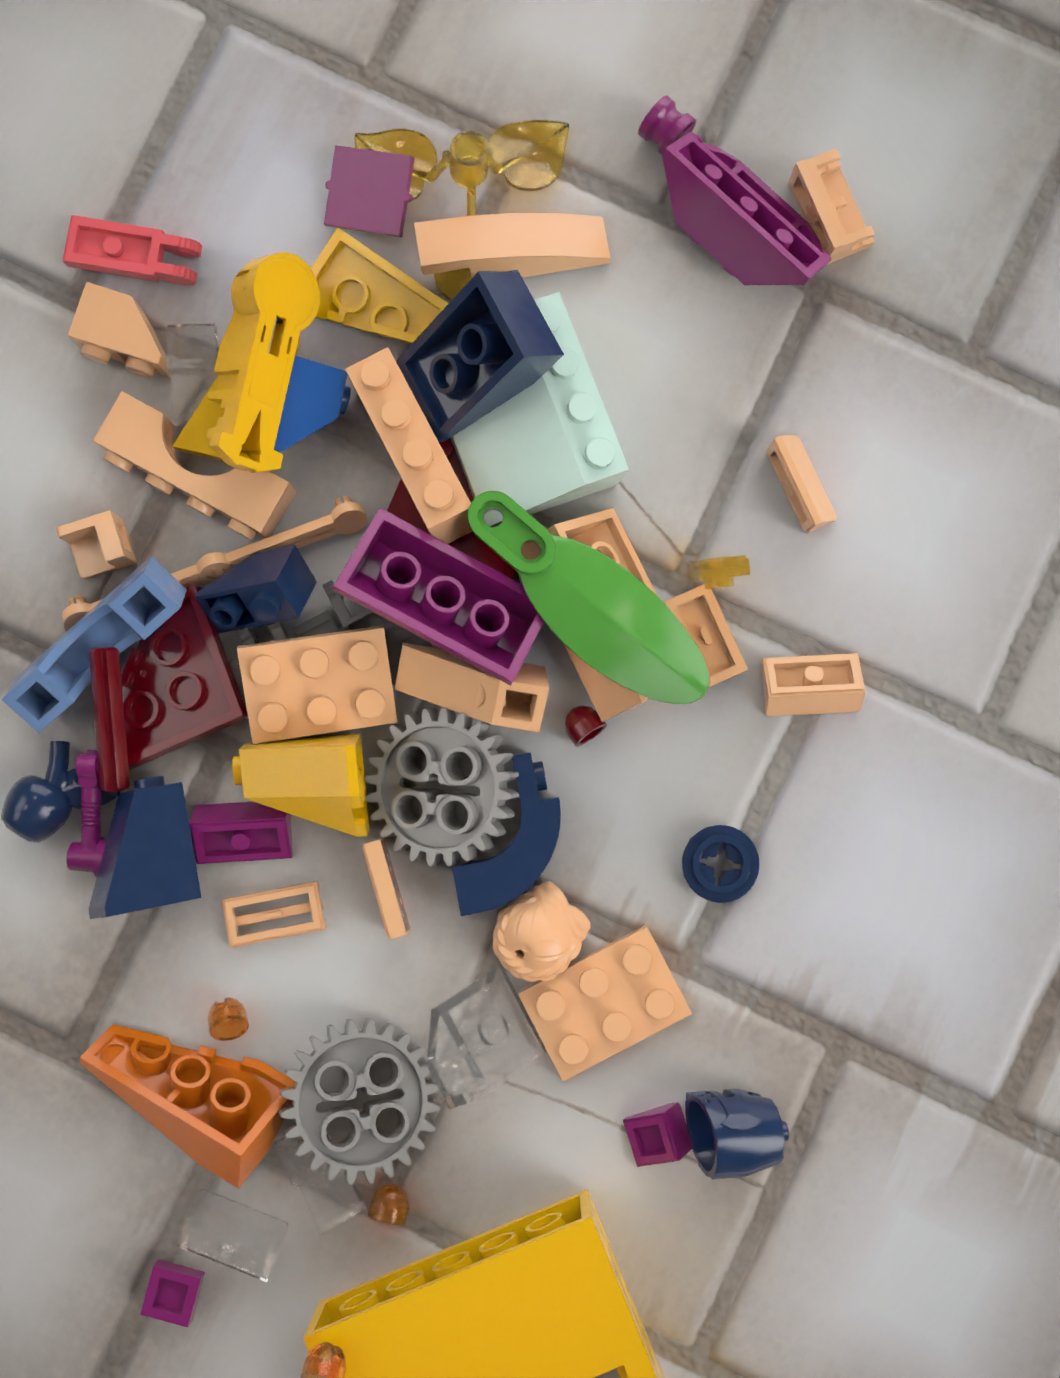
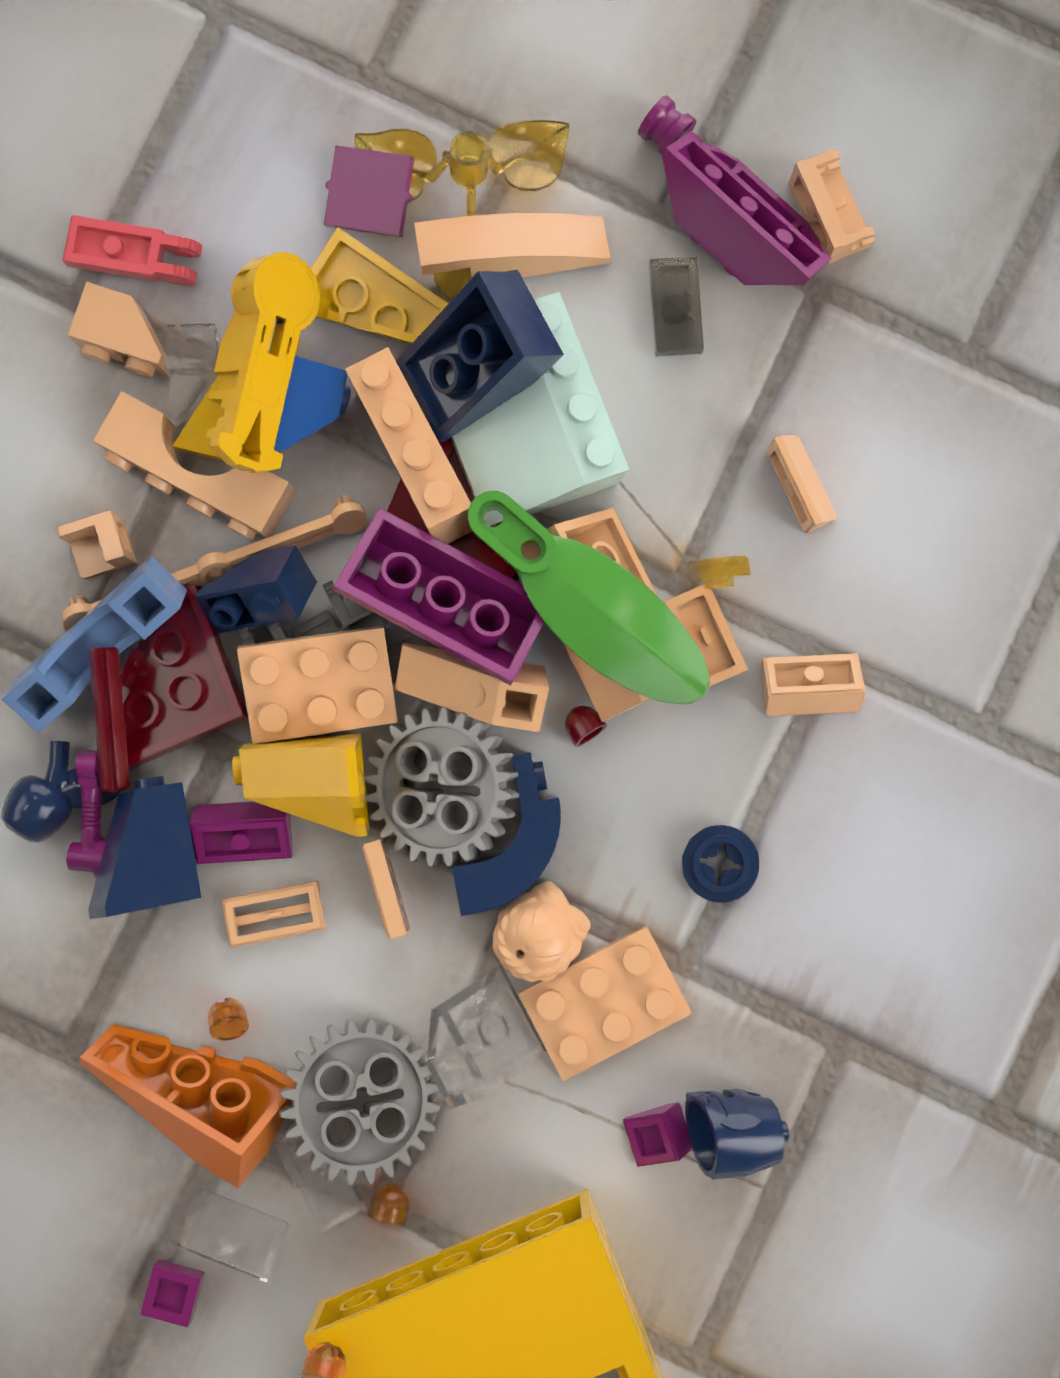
(676, 306): none -> clear smoke plate

